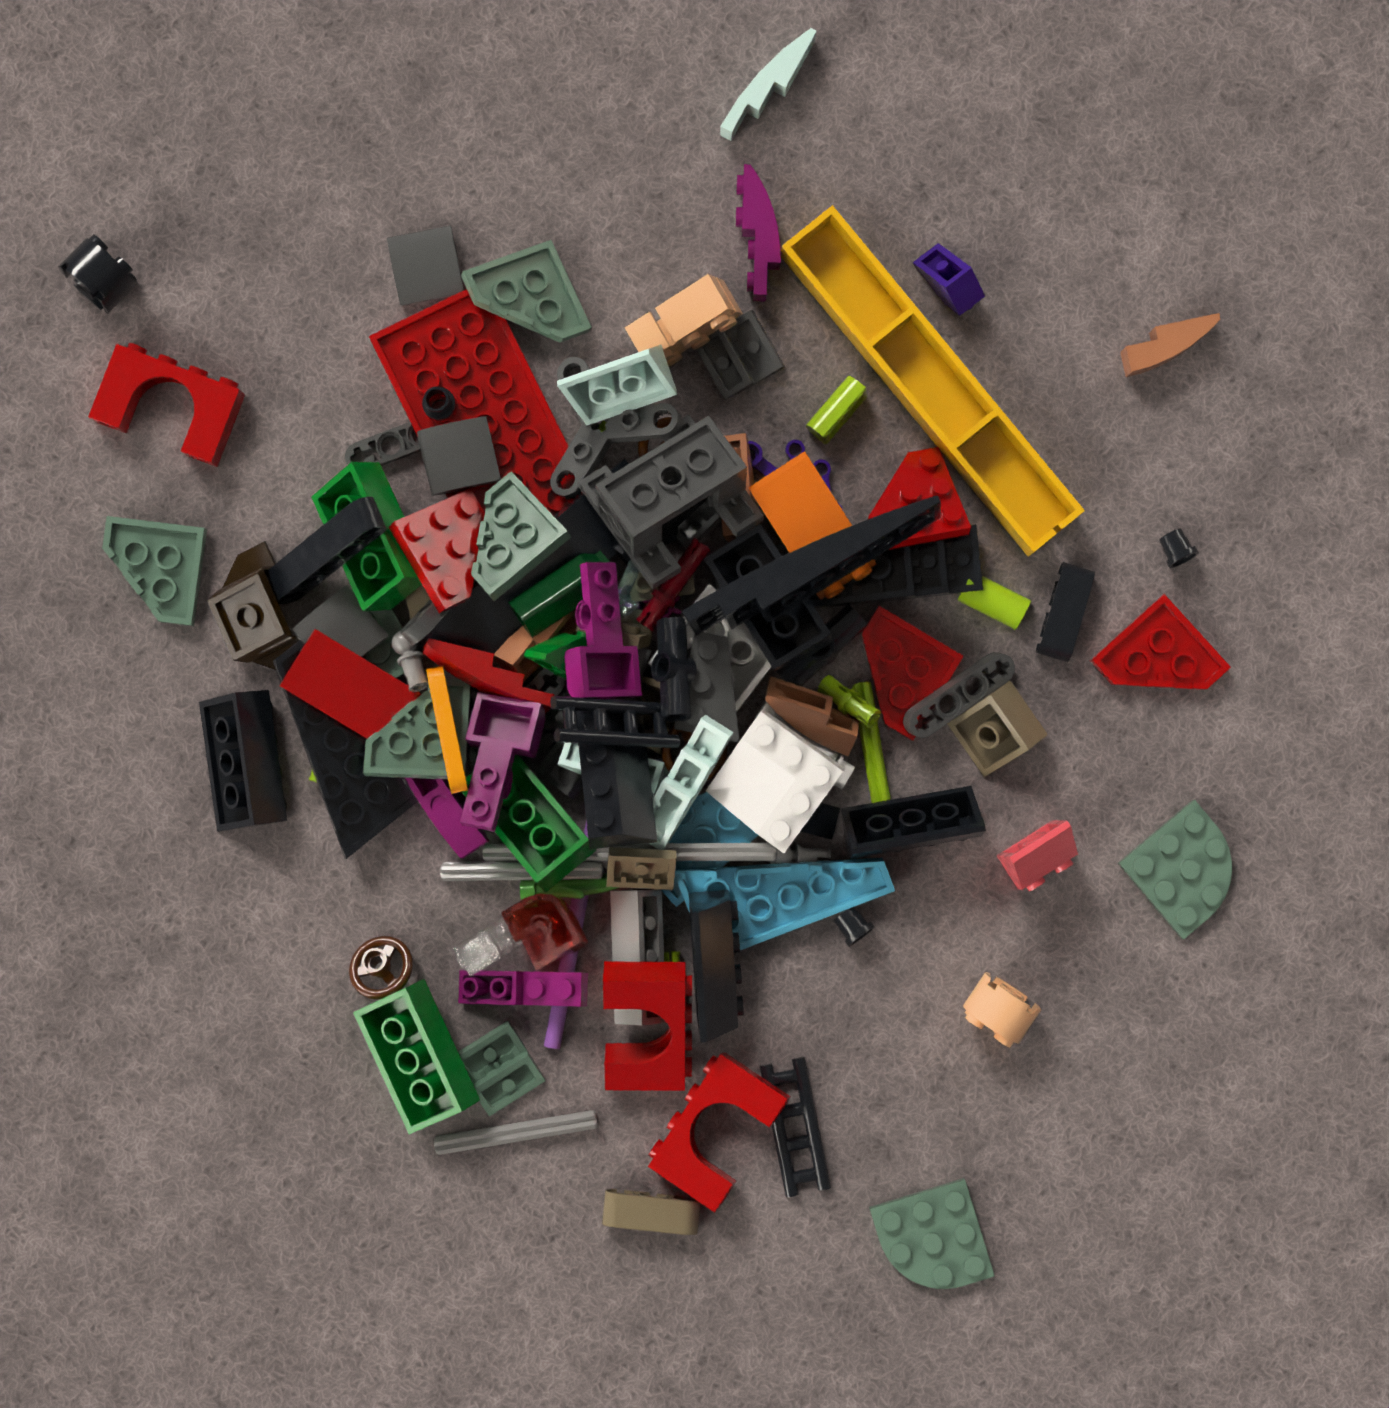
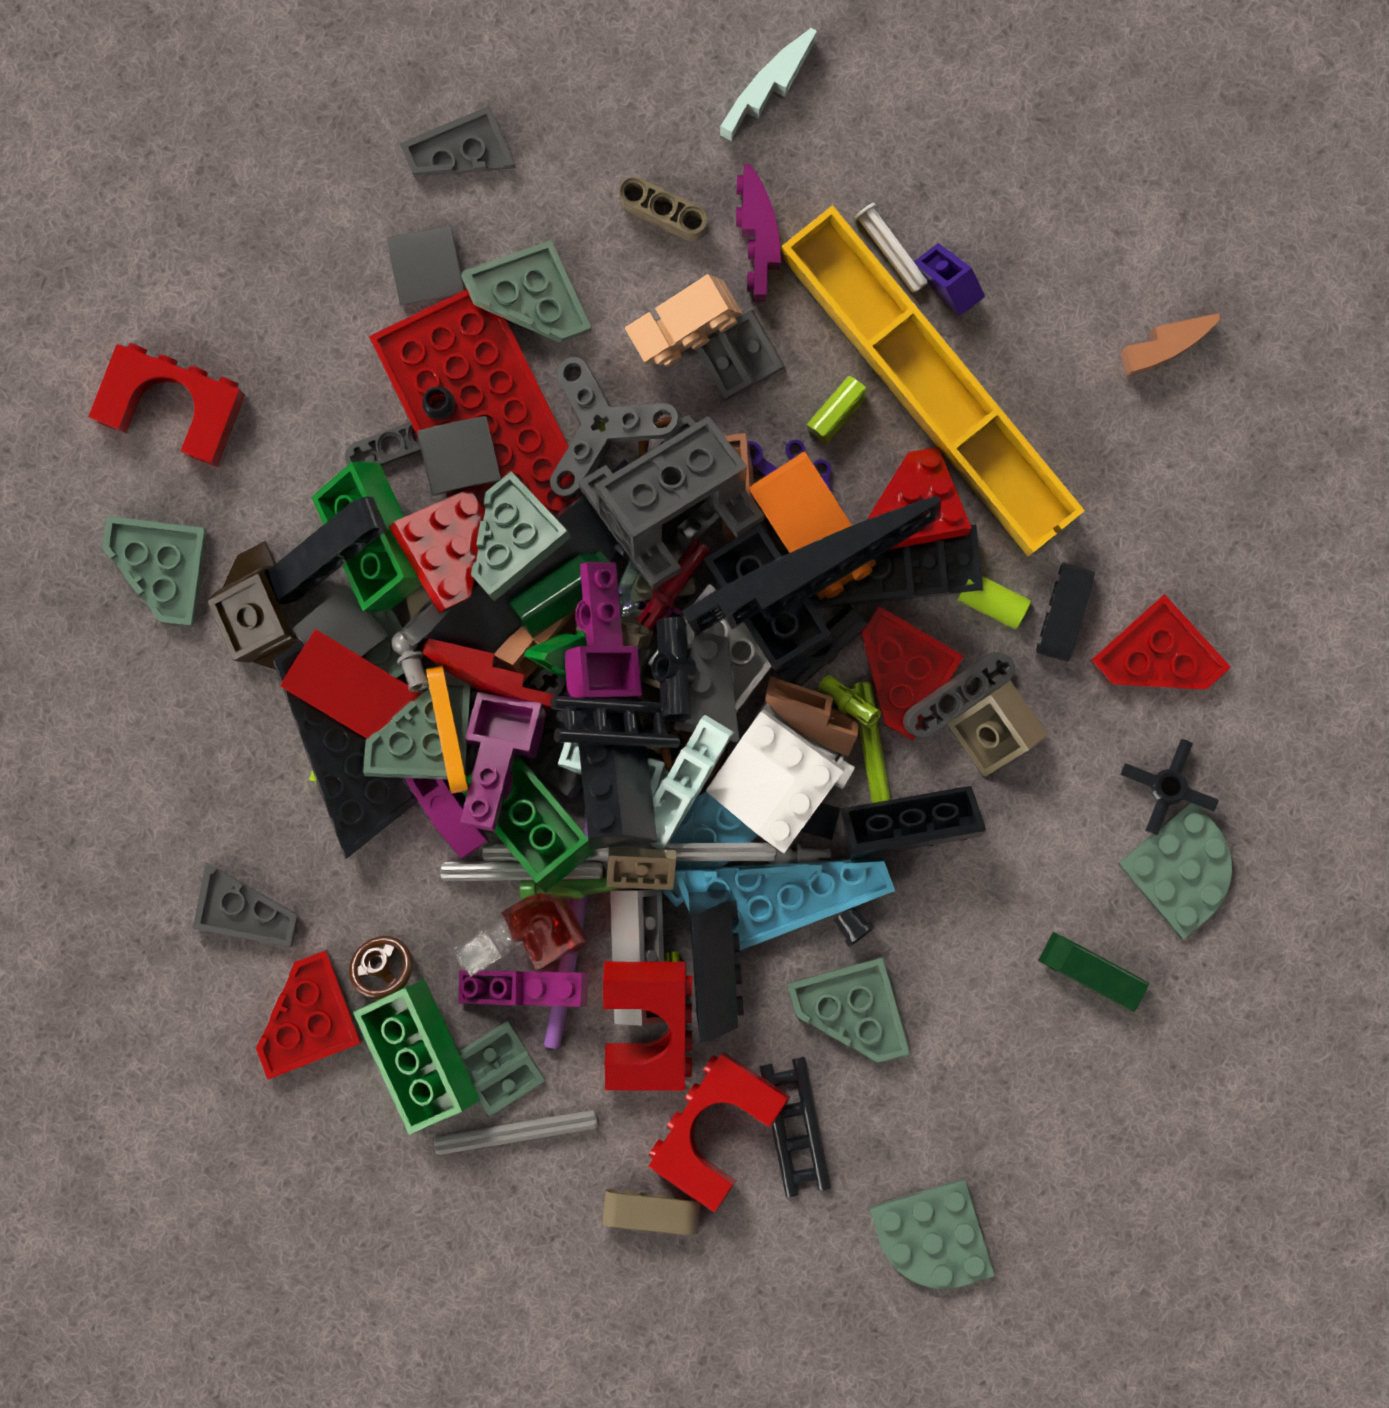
(99, 275): black brick -> none
(242, 912): none -> dark grey wing
(243, 760): black slope -> none
(308, 1018): none -> red plate
(459, 147): none -> dark grey wing
(619, 385): light aqua slope -> none
(654, 196): none -> dark tan beam
(853, 1007): none -> sand green plate
(891, 248): none -> white axle
(1000, 1009): light nougat brick -> none
(1039, 854): coral slope -> none
(1093, 972): none -> dark green piece
(1163, 800): none -> black bar
(1177, 548): black piece -> none

